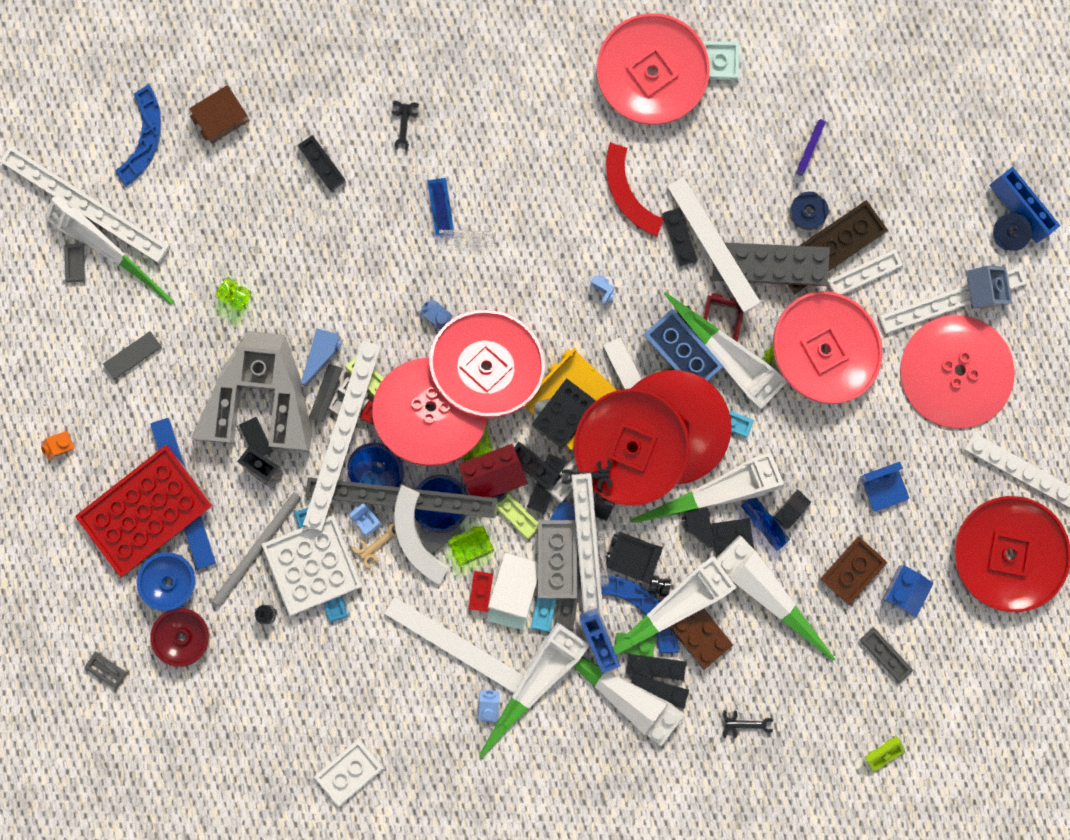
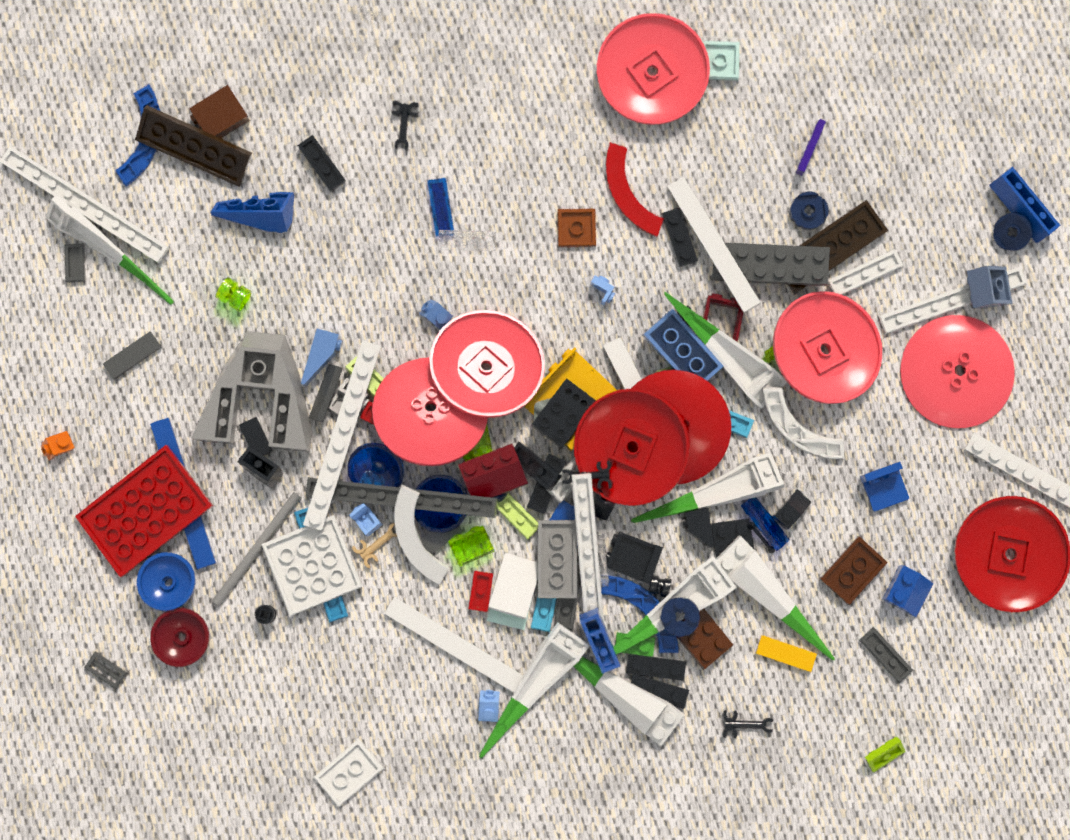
(193, 146): none -> dark brown plate
(267, 214): none -> blue wedge
(576, 227): none -> dark orange tile
(669, 616): none -> dark blue plate
(752, 526): none -> black hinge
(786, 653): none -> yellow tile
(795, 432): none -> white tile

